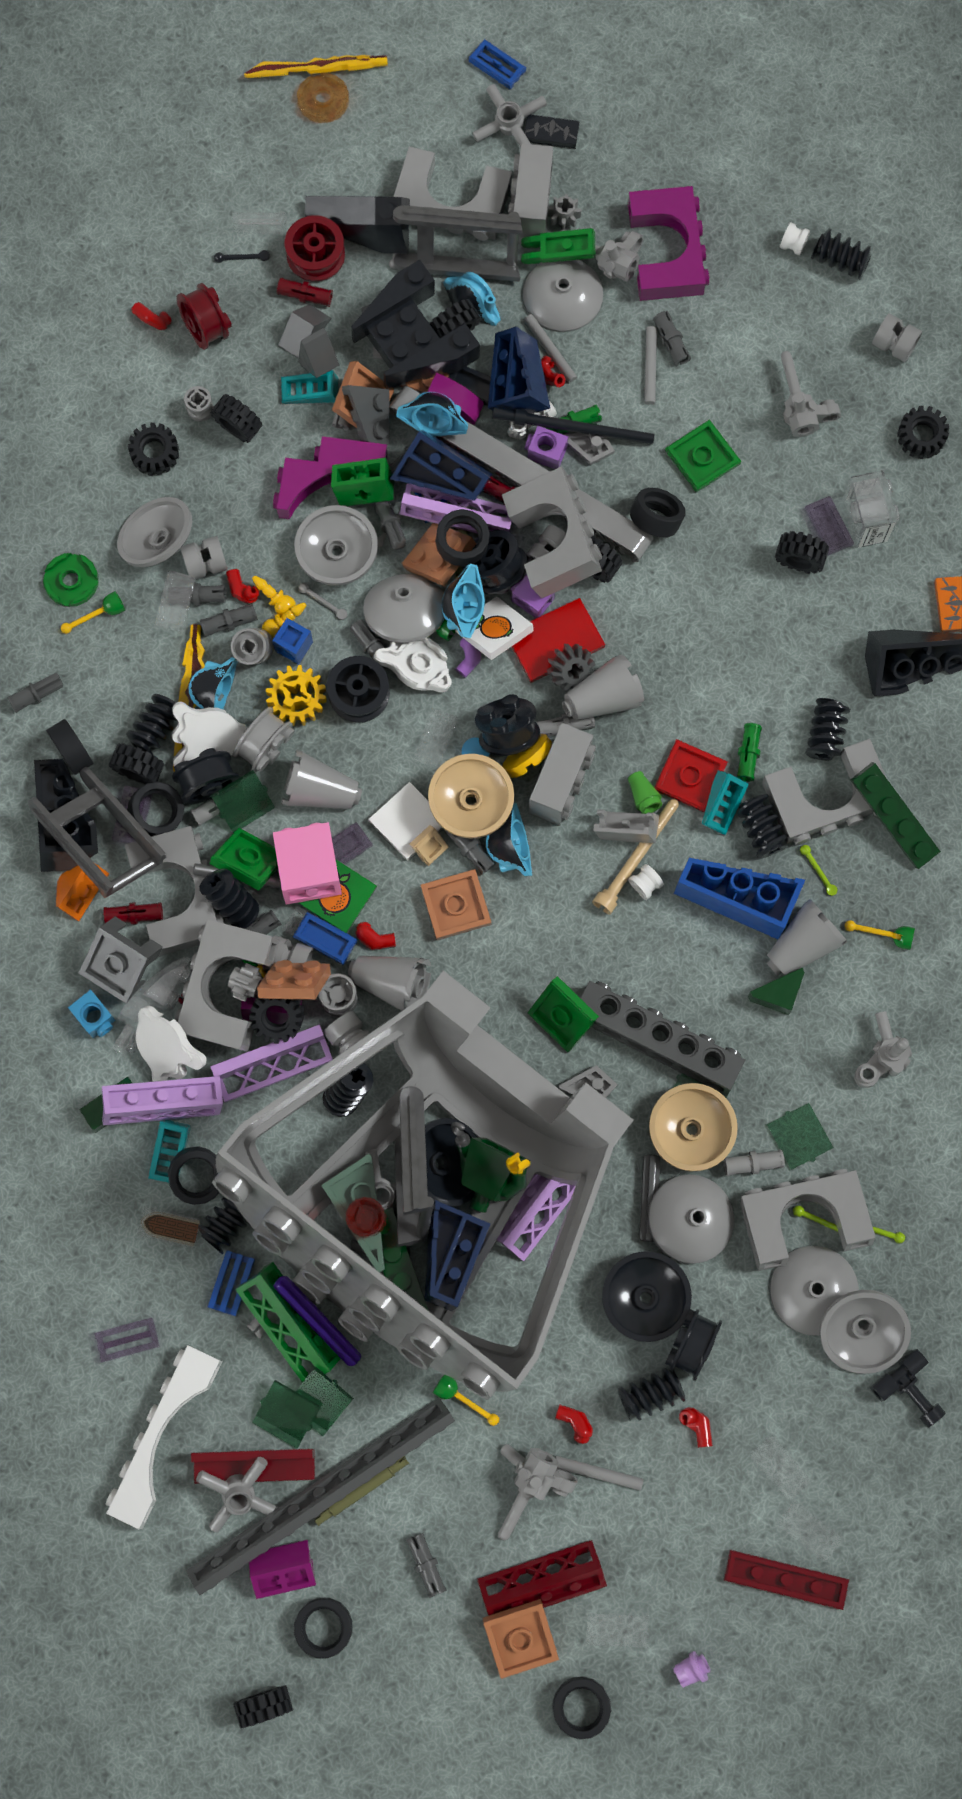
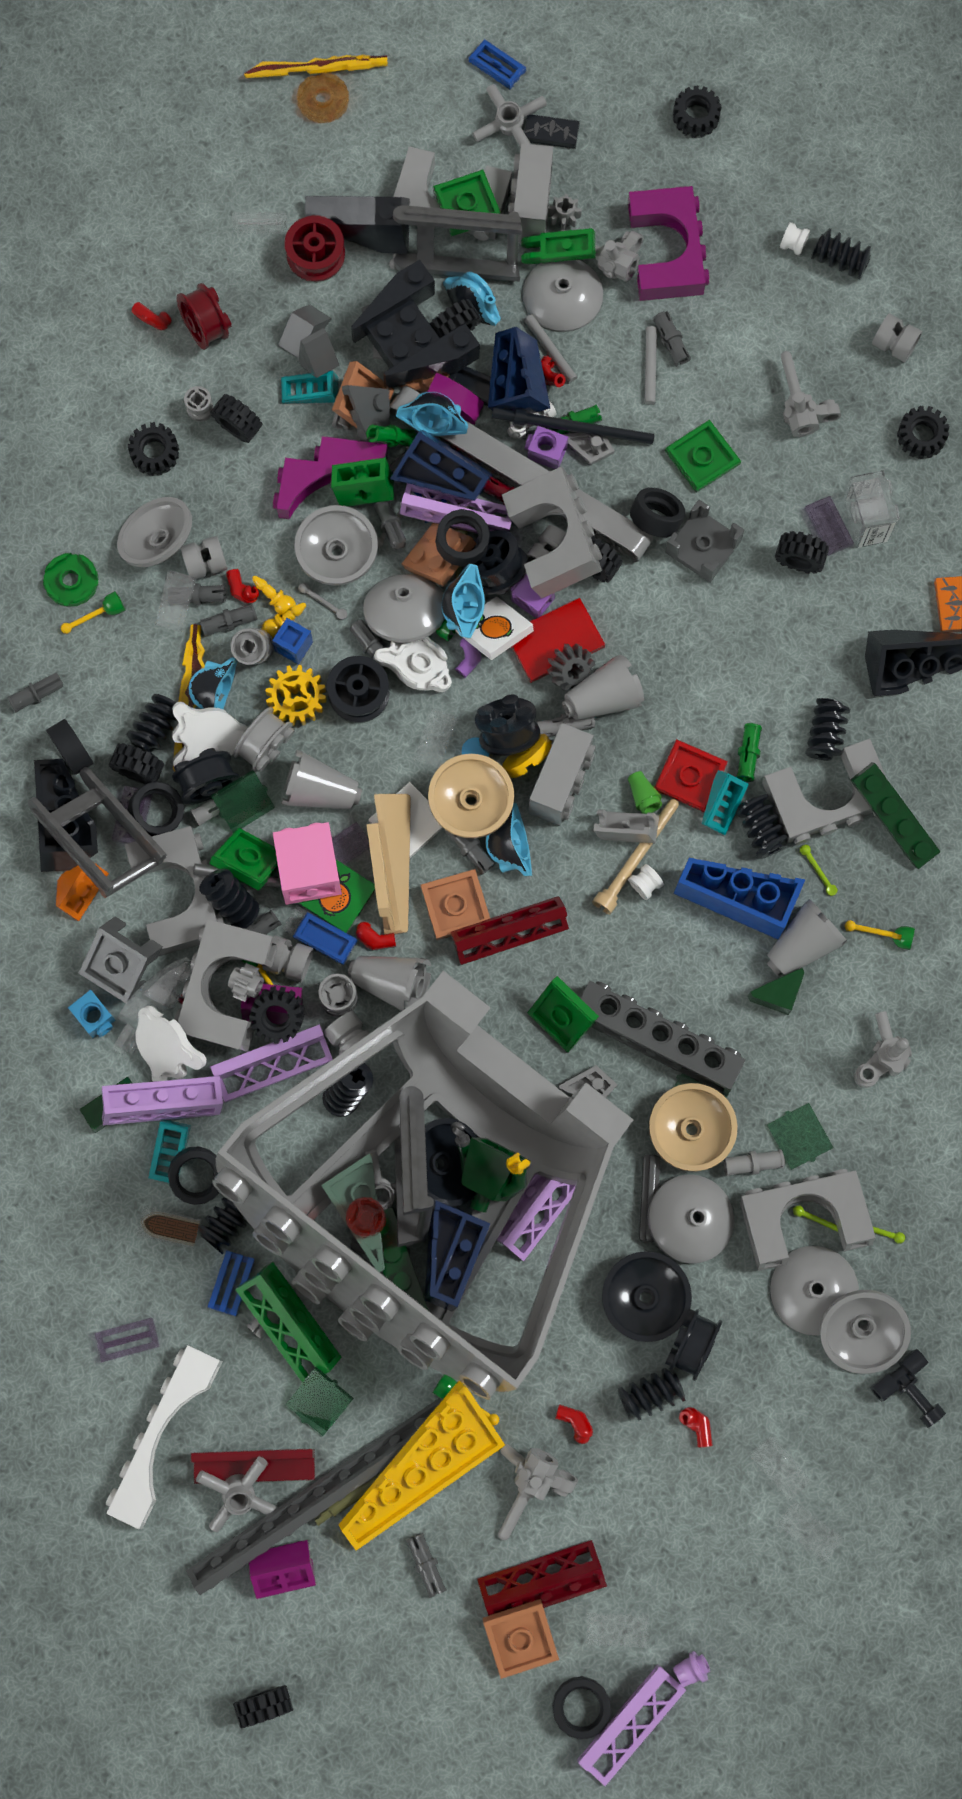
(134, 913): dark red pin -> none
(263, 255): black hinge -> none
(286, 1414): clear green piece -> none
(288, 288): dark red pin -> none
(294, 980): nougat plate -> none
(300, 1628): black tyre -> none
(317, 1321): dark purple axle -> none
(390, 435): none -> green pin
(390, 859): none -> tan wedge
(429, 845): tan tile -> none
(439, 1452): none -> yellow wing
(466, 194): none -> green tile
(509, 926): none -> dark red fence
(599, 1473): light grey bar -> none
(623, 1717): none -> lavender fence
(694, 125): none -> black tyre
(704, 542): none -> dark grey panel
(786, 1579): dark red tile -> none

